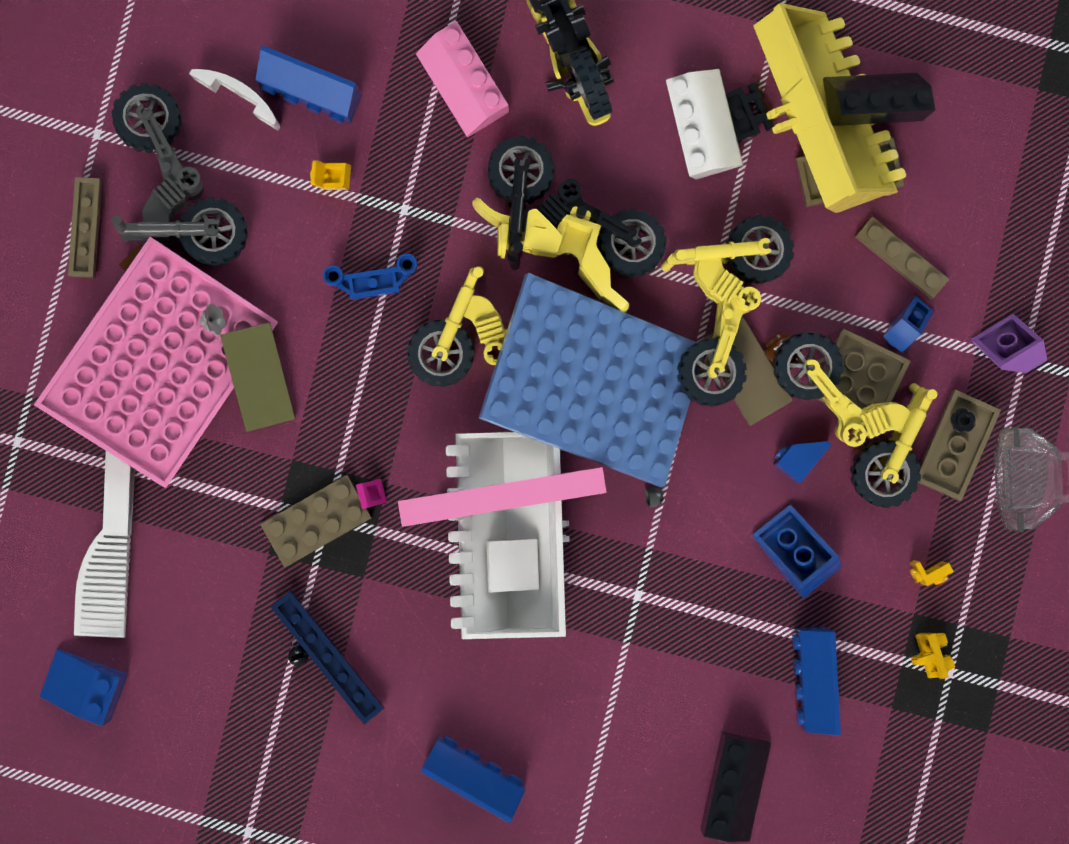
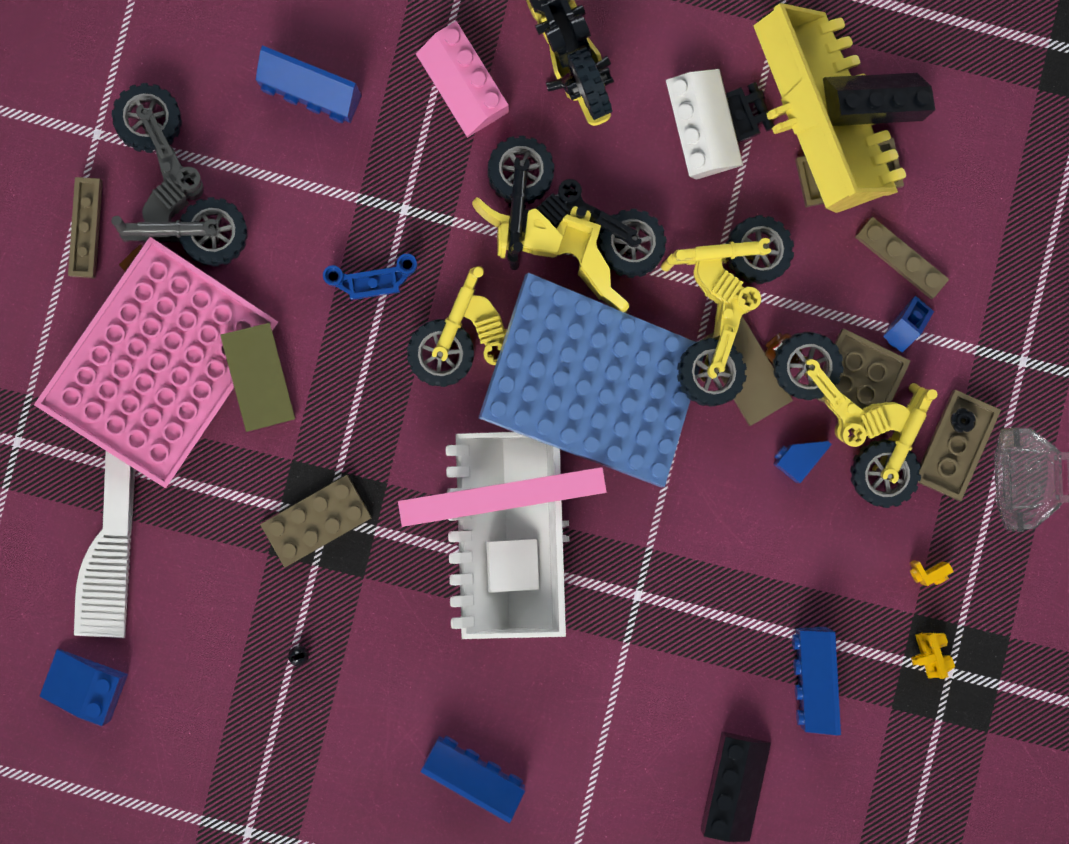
(213, 319): light grey plant -> none
(214, 79): white slope -> none
(327, 657): dark blue plate -> none
(330, 175): yellow bracket -> none
(371, 493): dark pink plate -> none
(653, 496): dark grey hinge -> none
(797, 551): blue slope -> none
(1012, 345): medium lavender slope -> none

